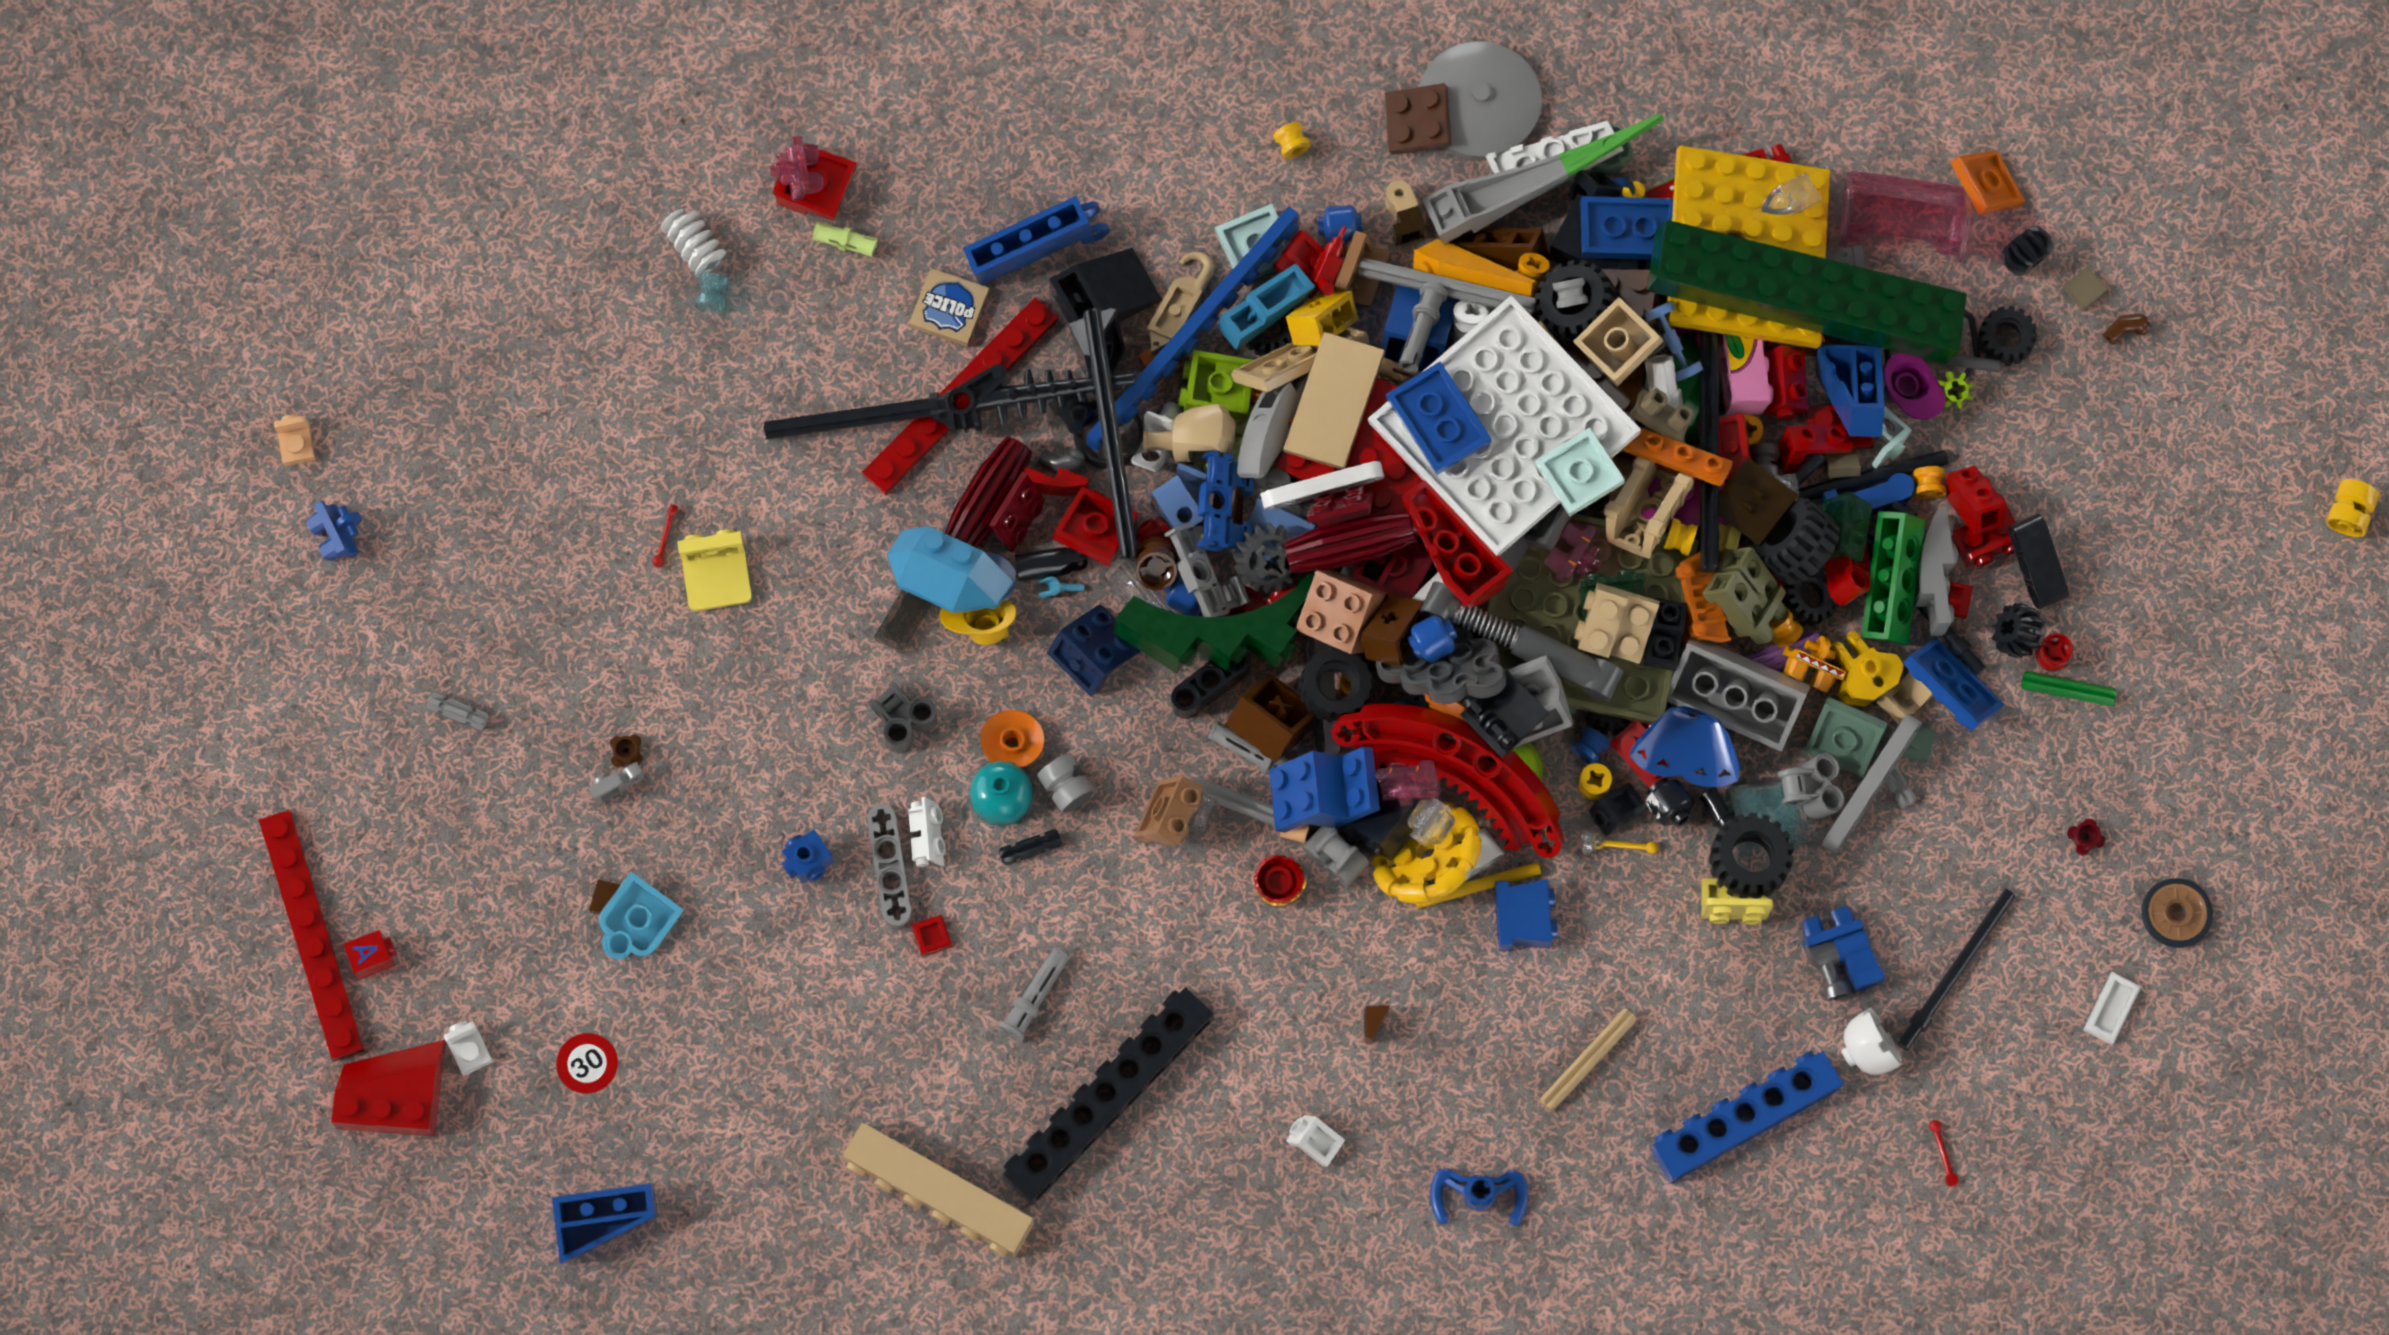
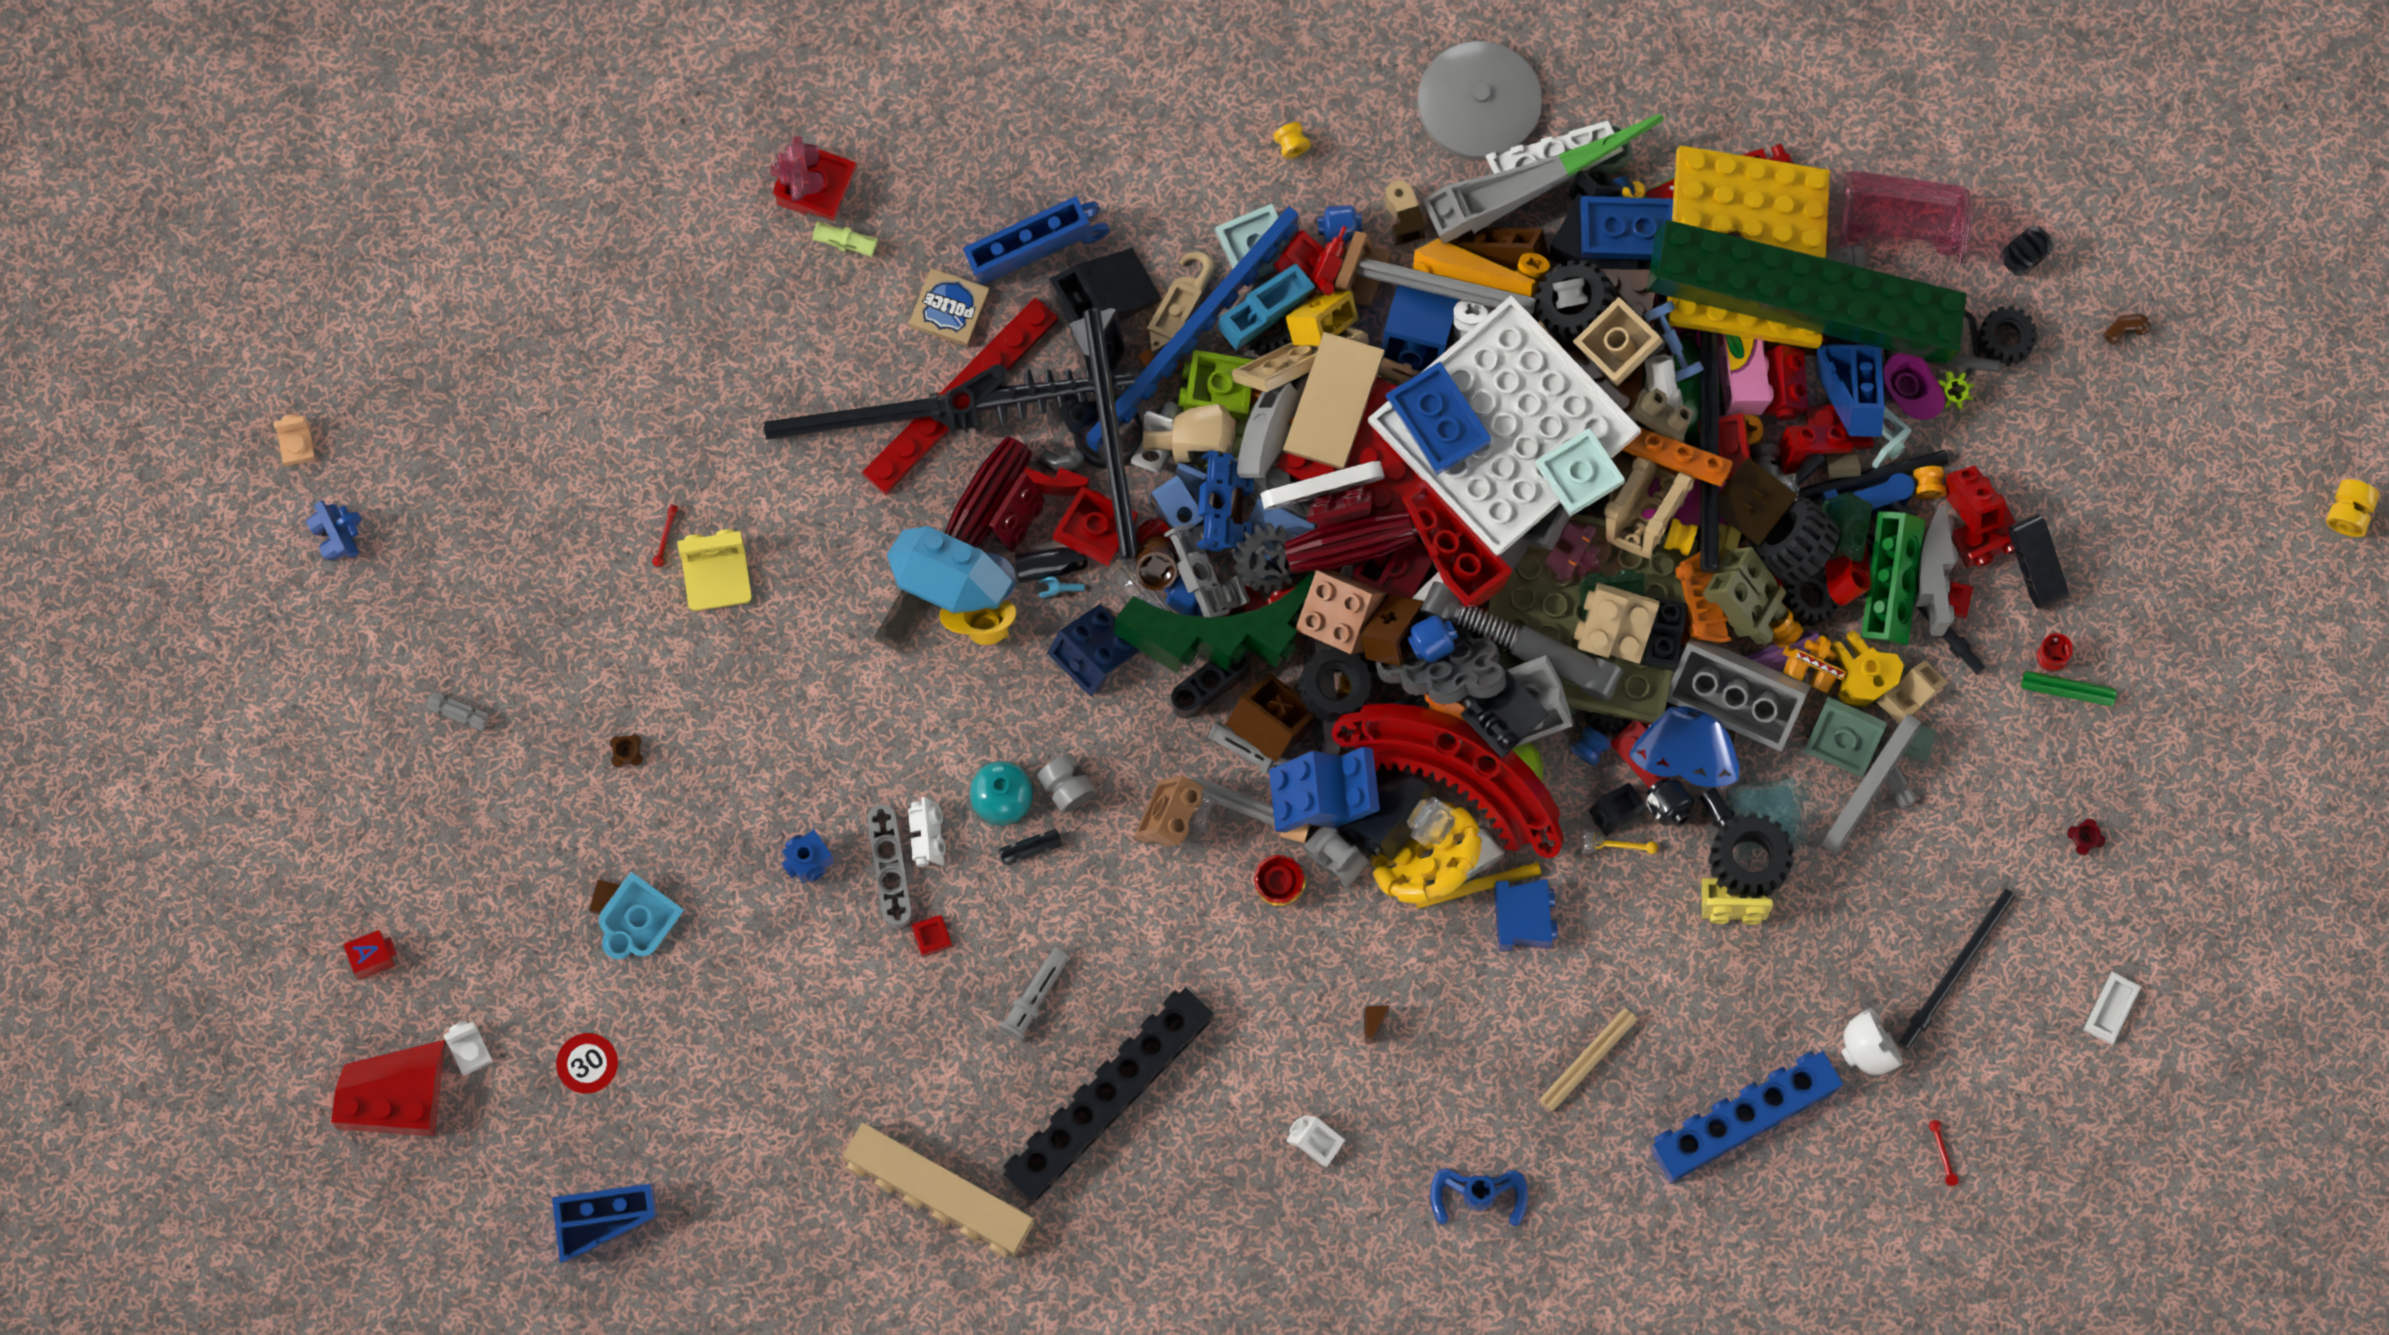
(311, 935): red plate -> none
(609, 786): light grey plate -> none
(692, 242): white piece -> none
(712, 292): clear light blue wheel -> none
(898, 713): dark grey piece -> none
(1016, 727): orange dish -> none
(1408, 782): clear pink hips -> none
(1418, 119): reddish brown plate -> none
(1425, 315): light grey pin -> none
(1592, 787): yellow wheel -> none
(1792, 196): clear plate -> none
(1812, 786): light grey piece -> none
(1845, 945): blue hips -> none
(1953, 684): blue plate -> none
(1988, 182): orange tile -> none
(2018, 630): black gear -> none
(2085, 288): dark tan tile -> none
(2163, 927): medium nougat wheel -> none

